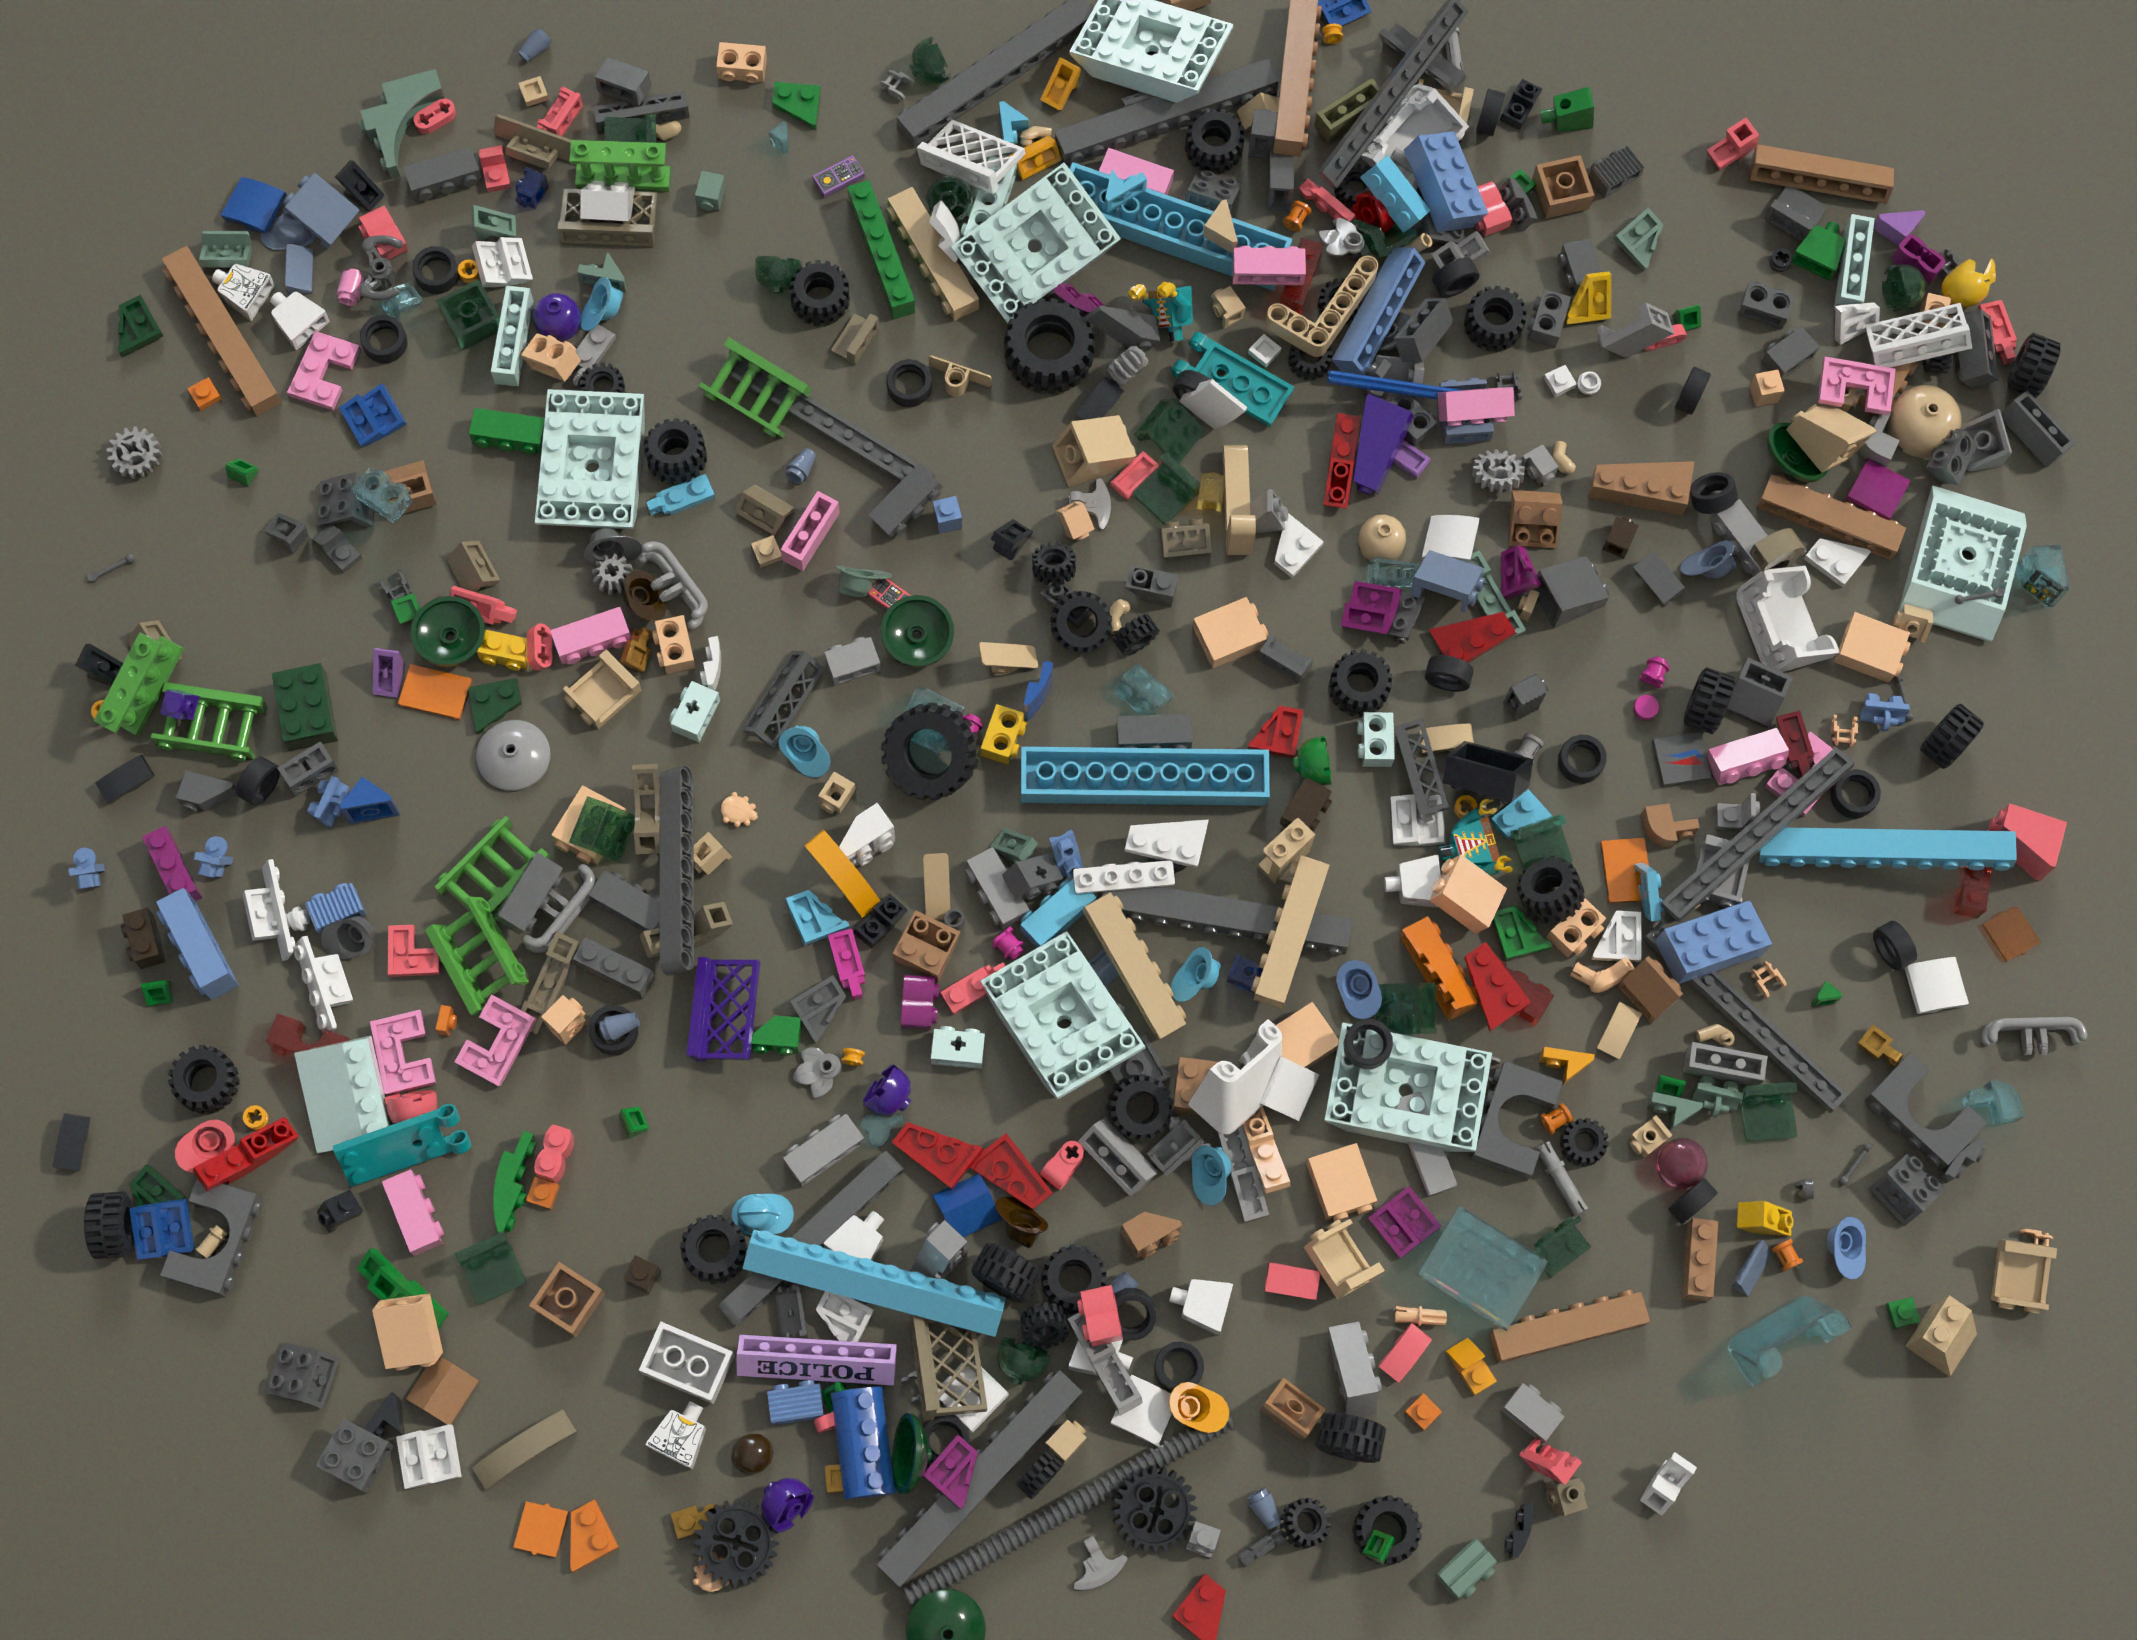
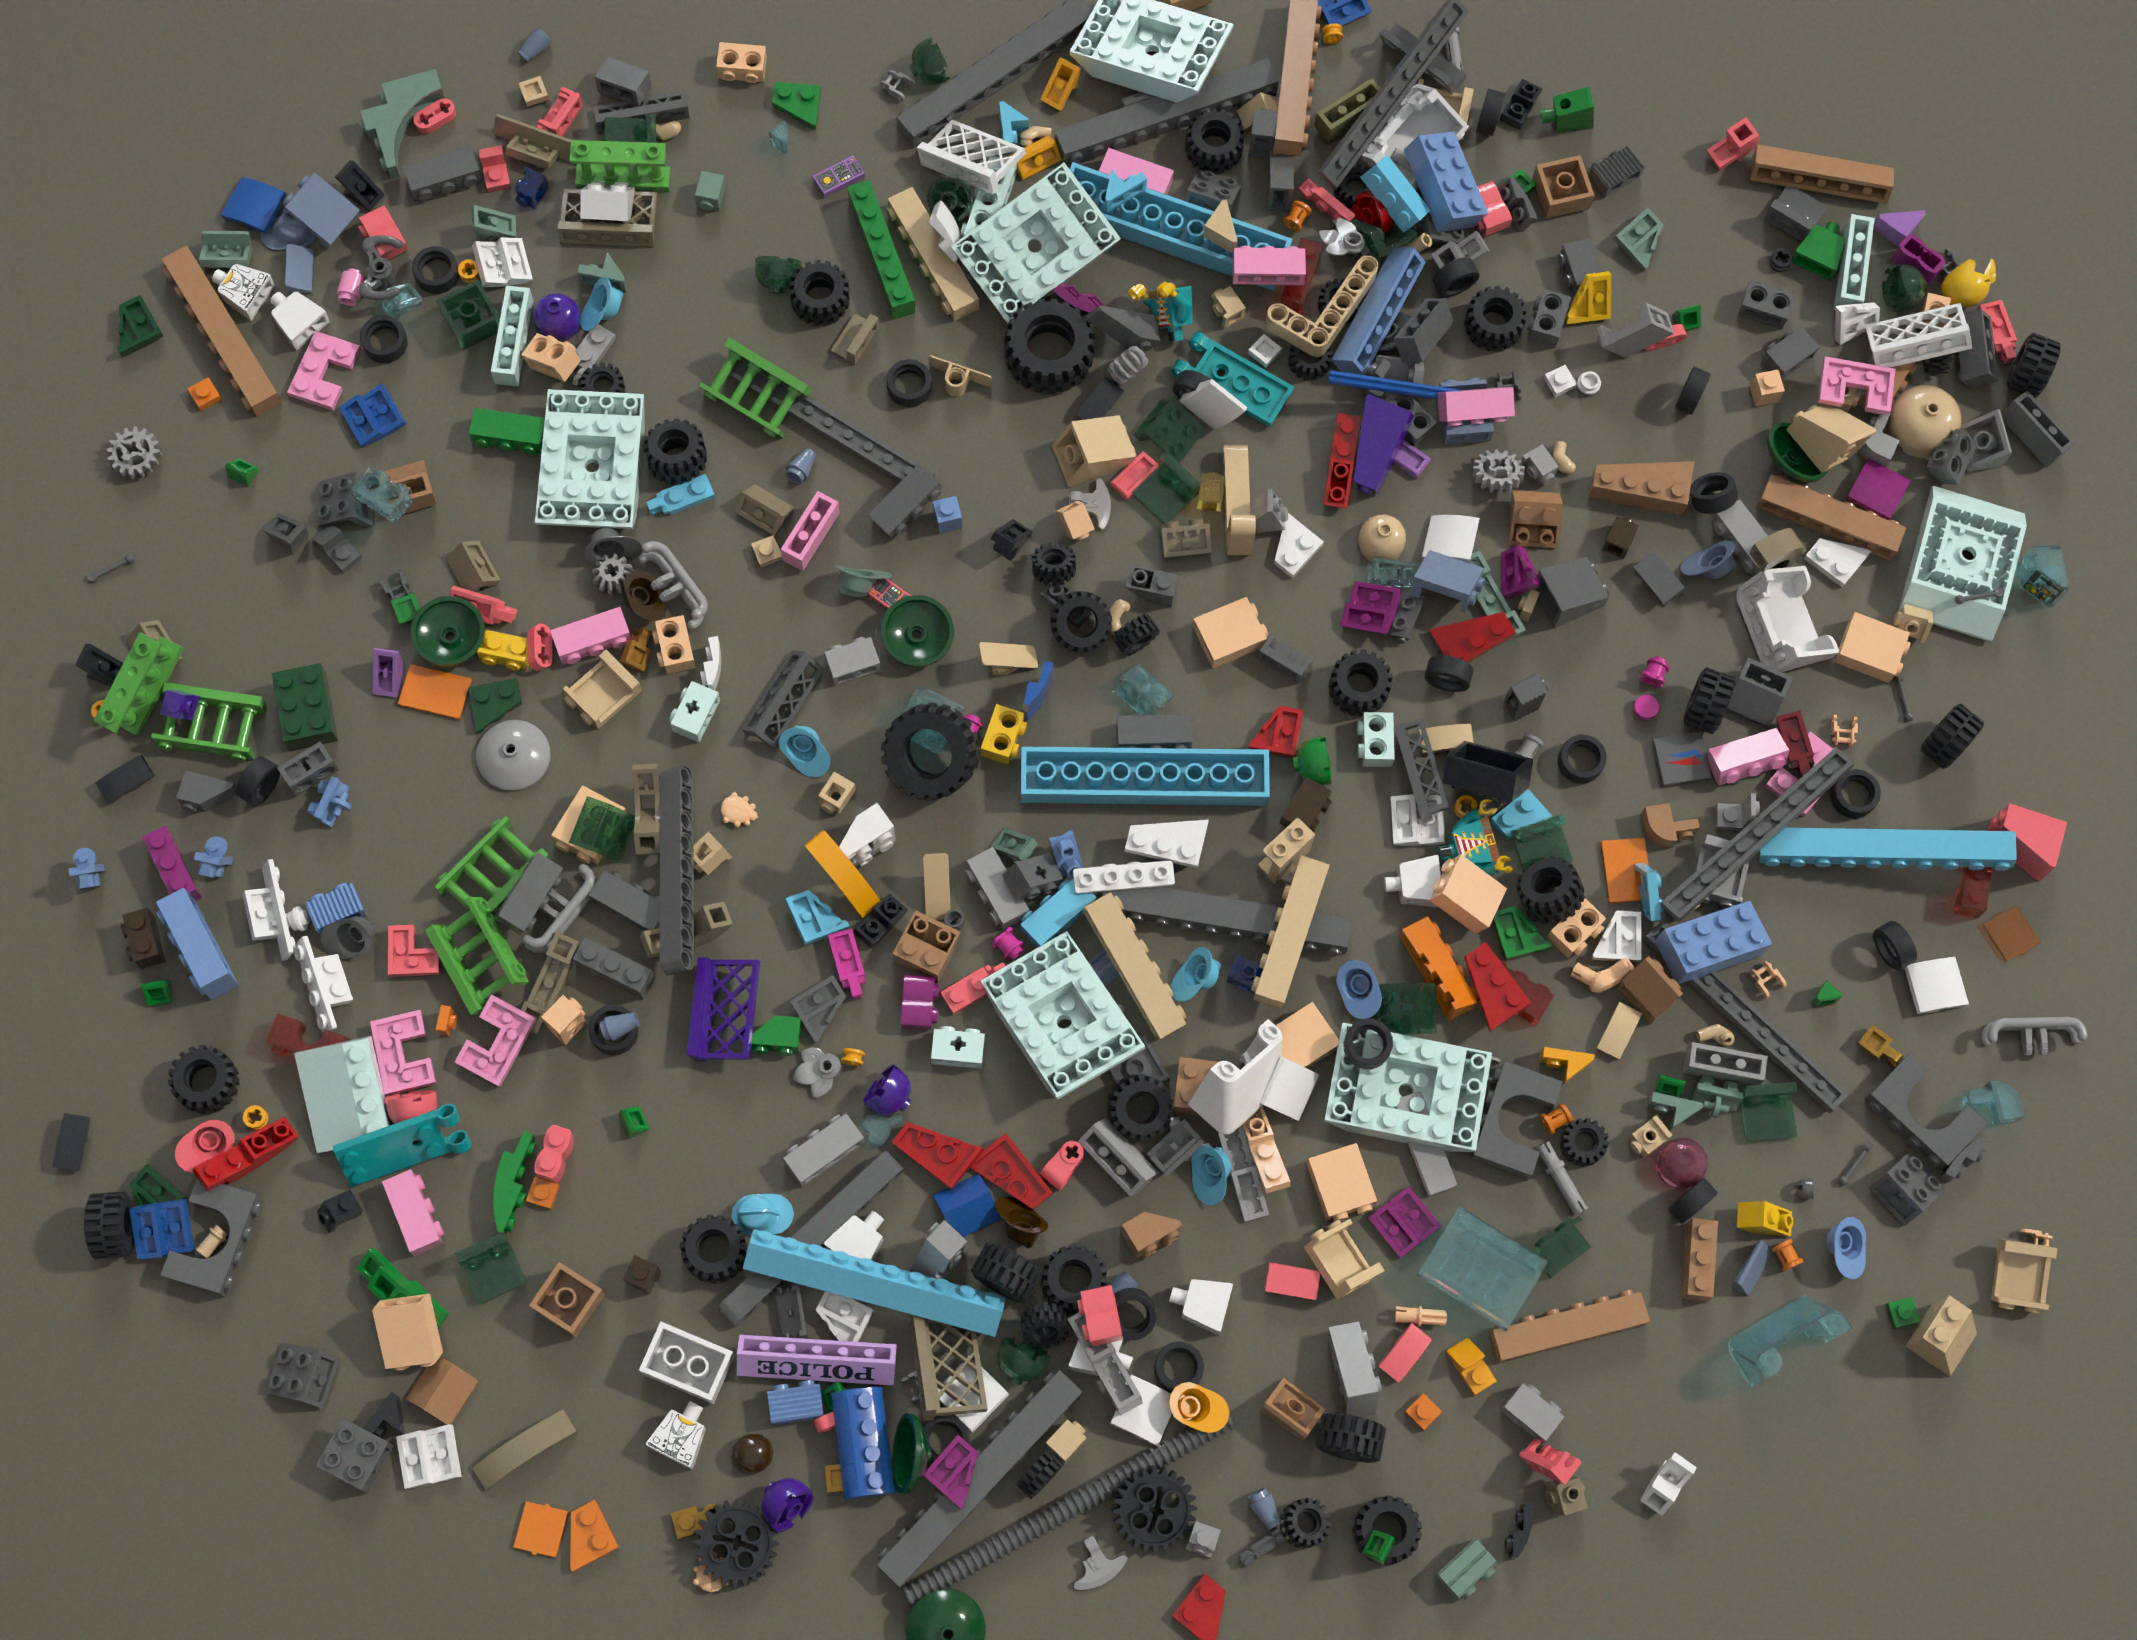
(367, 803): blue slope -> none
(1884, 713): medium blue hips -> none

